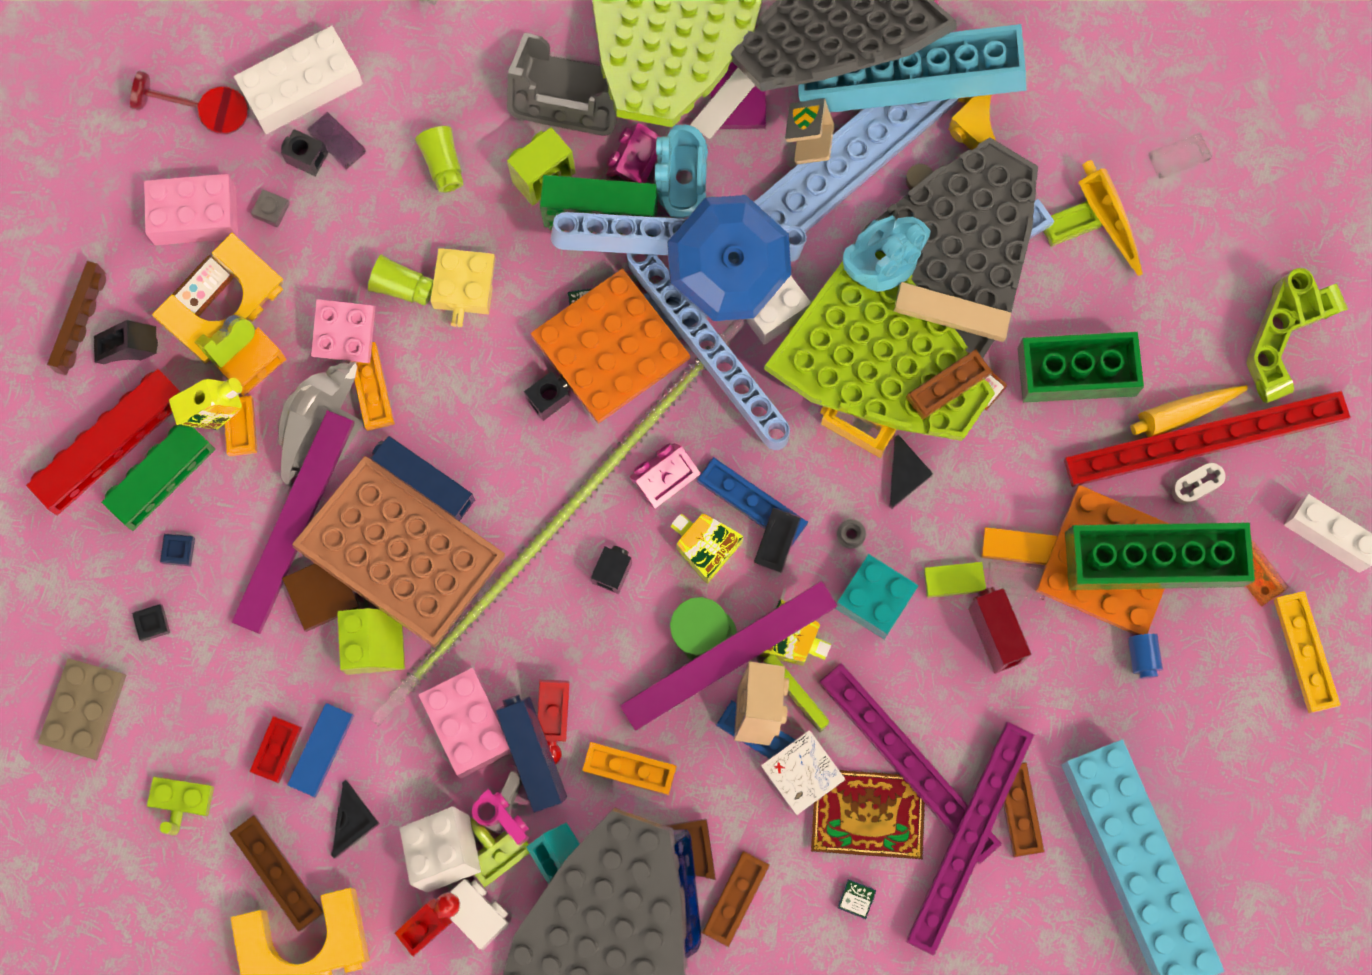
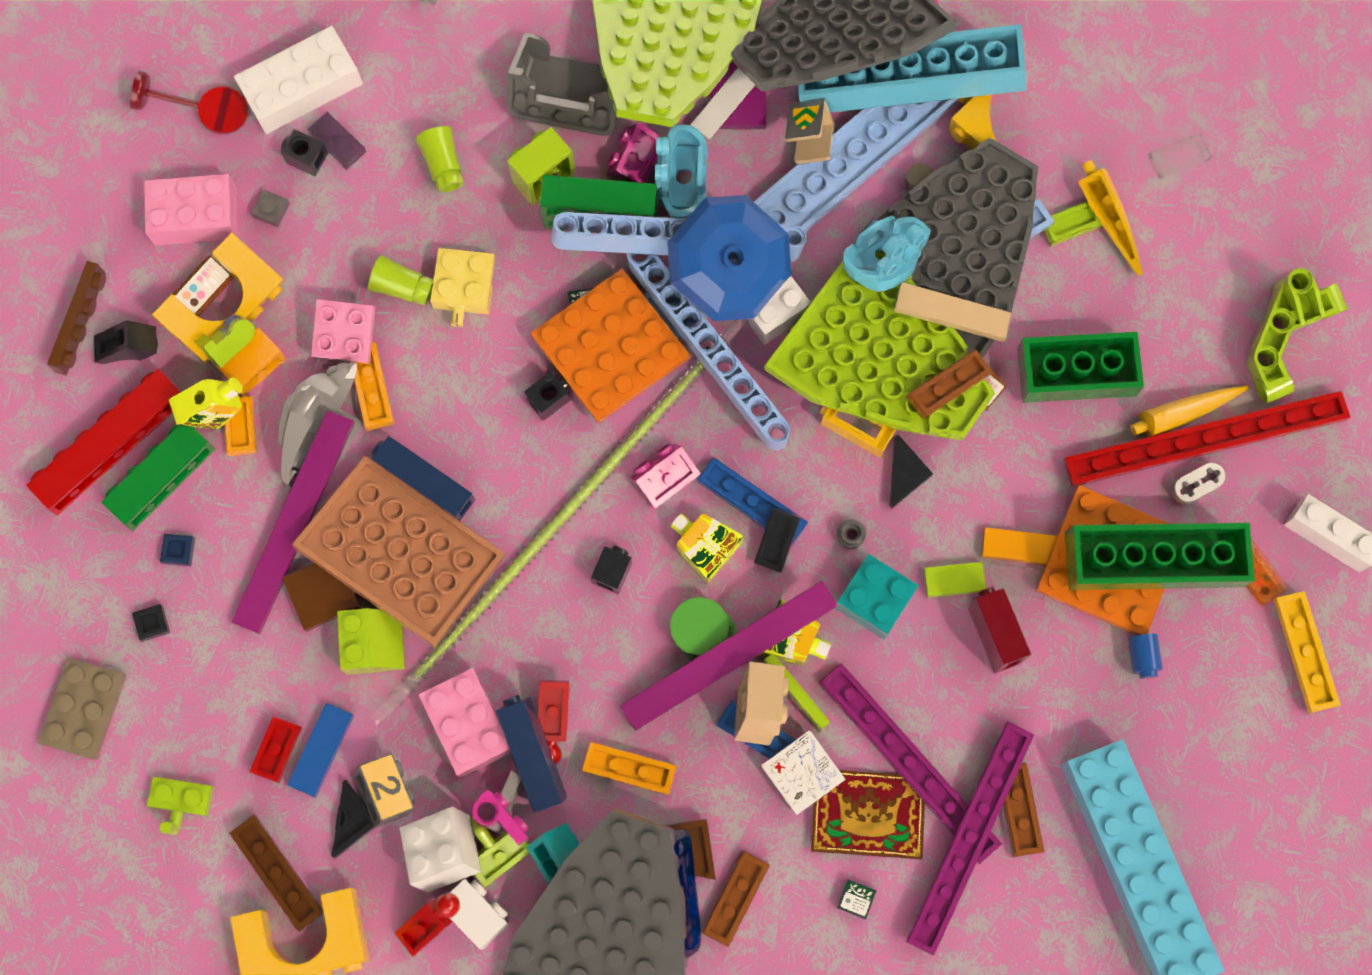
(384, 790): none -> brick

